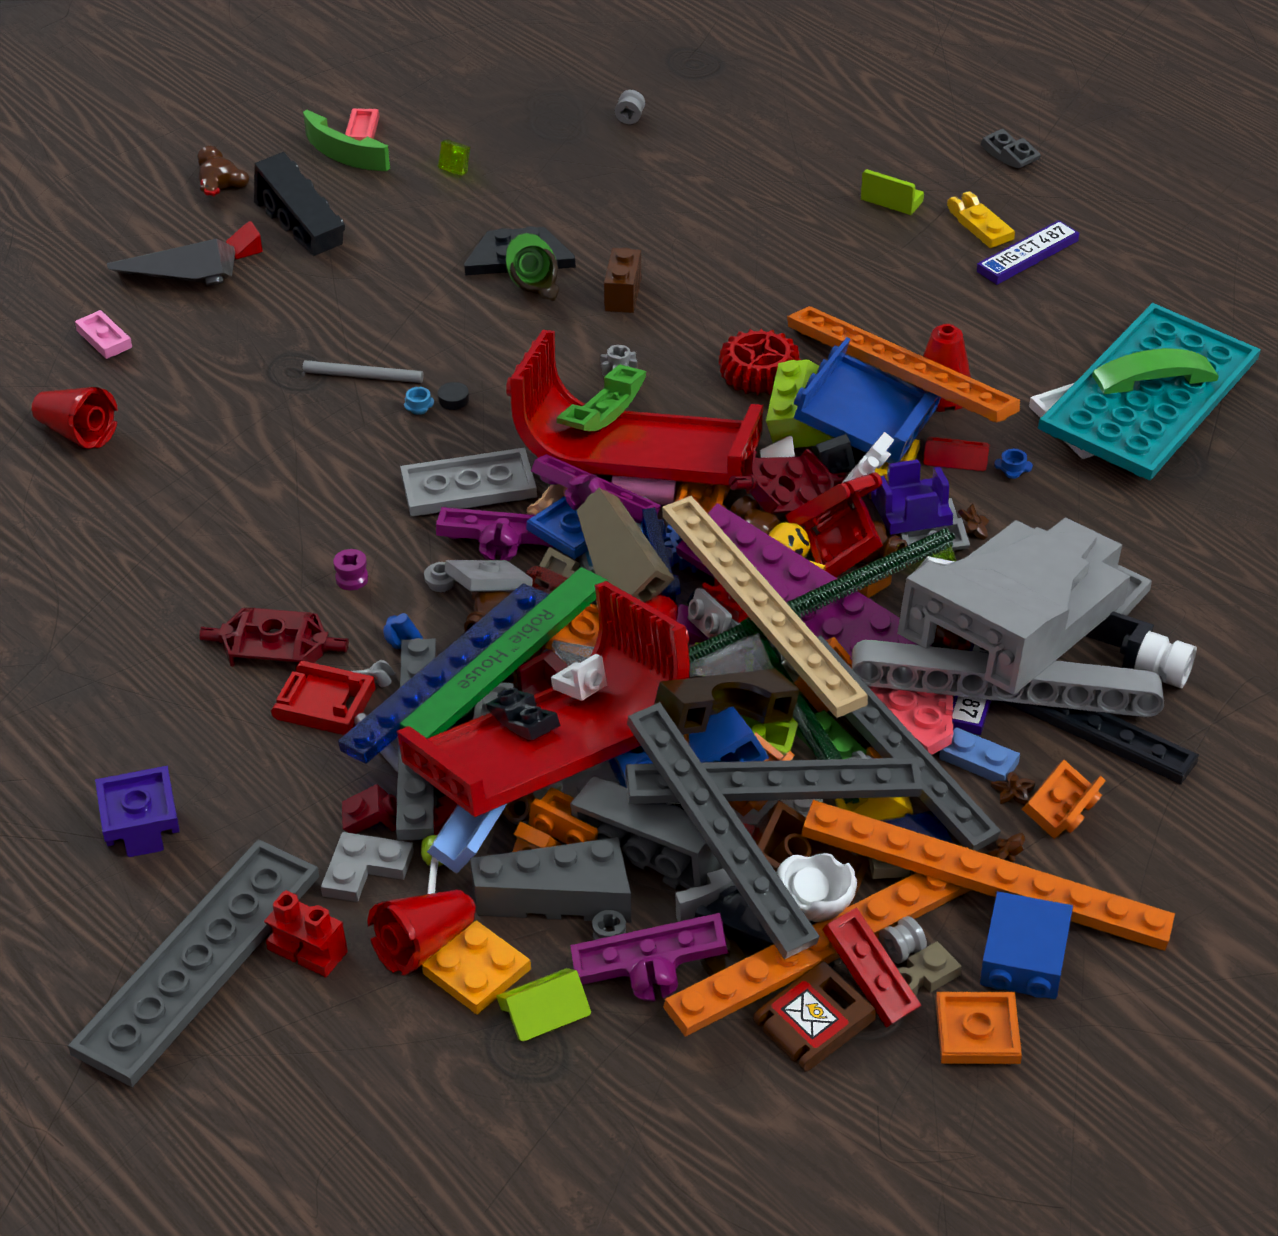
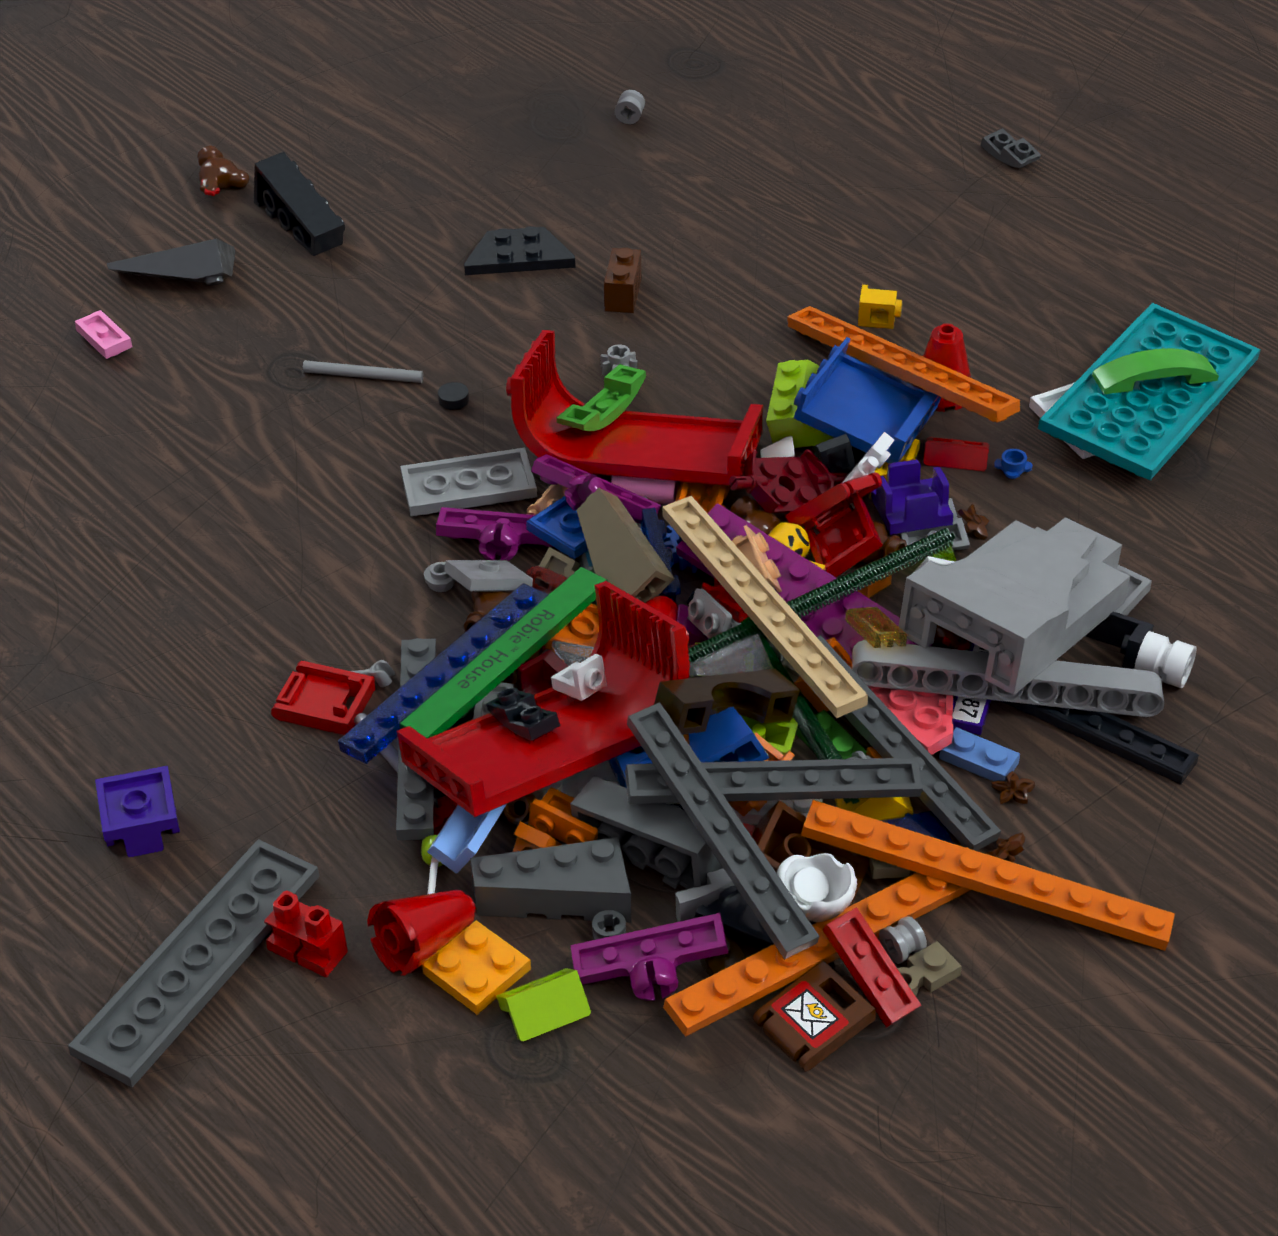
(78, 414): red cone -> none
(246, 241): red slope -> none
(298, 638): dark red plate -> none
(350, 569): magenta wheel -> none
(362, 123): coral tile -> none
(362, 154): bright green slope -> none
(364, 855): light grey plate -> none
(368, 809): dark red bracket -> none
(399, 629): blue plate -> none
(418, 400): dark azure plate -> none
(454, 157): clear neon green tile -> none
(532, 265): bright green piece -> none
(753, 359): red gear -> none
(755, 548): none -> light nougat hinge
(876, 628): none -> clear yellow tile
(878, 308): none -> yellow brick
(890, 192): lime panel -> none
(978, 1028): orange plate -> none
(980, 220): yellow hinge -> none
(1026, 945): blue panel -> none
(1027, 252): tile -> none
(1062, 798): orange bracket -> none

